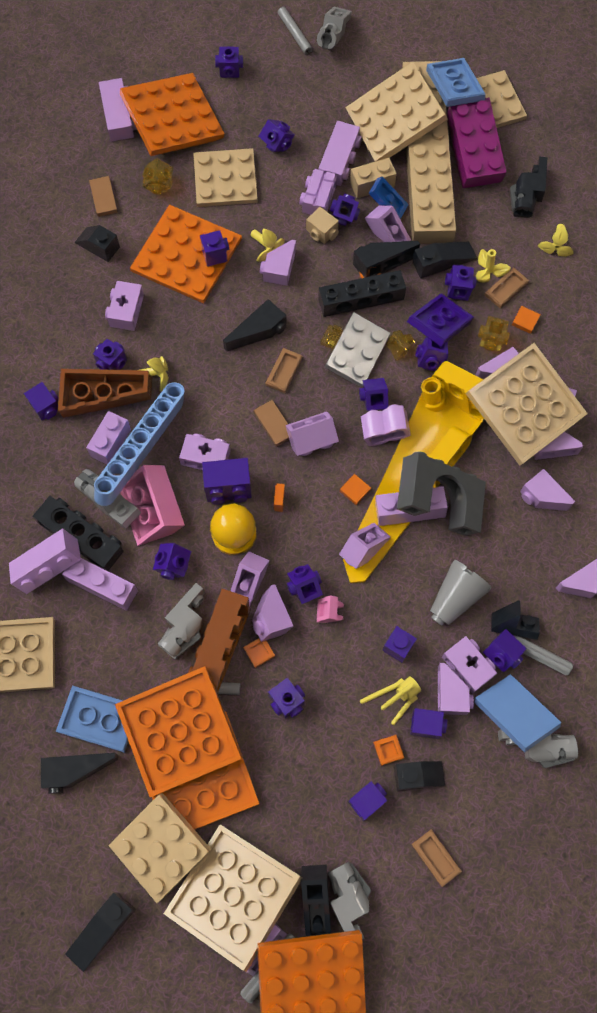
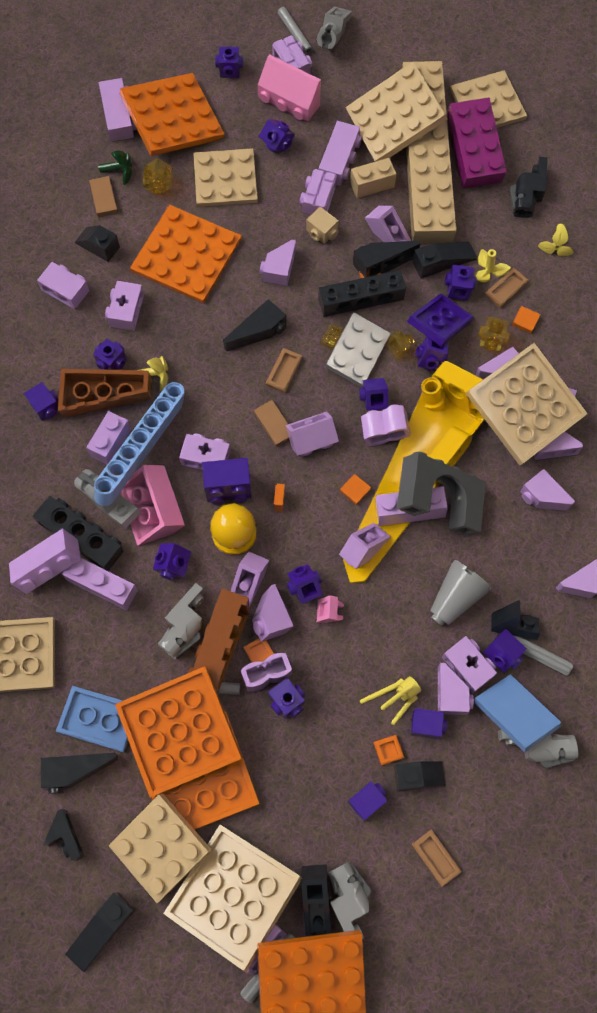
(63, 285): none -> lavender brick
(63, 829): none -> black slope
(123, 162): none -> dark green plant
(214, 248): dark purple brick -> none
(268, 240): light yellow plant -> none
(272, 670): none -> lavender brick
(289, 88): none -> bright pink slope
(292, 53): none -> lavender brick
(345, 201): dark purple brick -> none
(386, 195): blue plate -> none
(399, 644): dark purple brick -> none
(455, 82): medium blue tile -> none

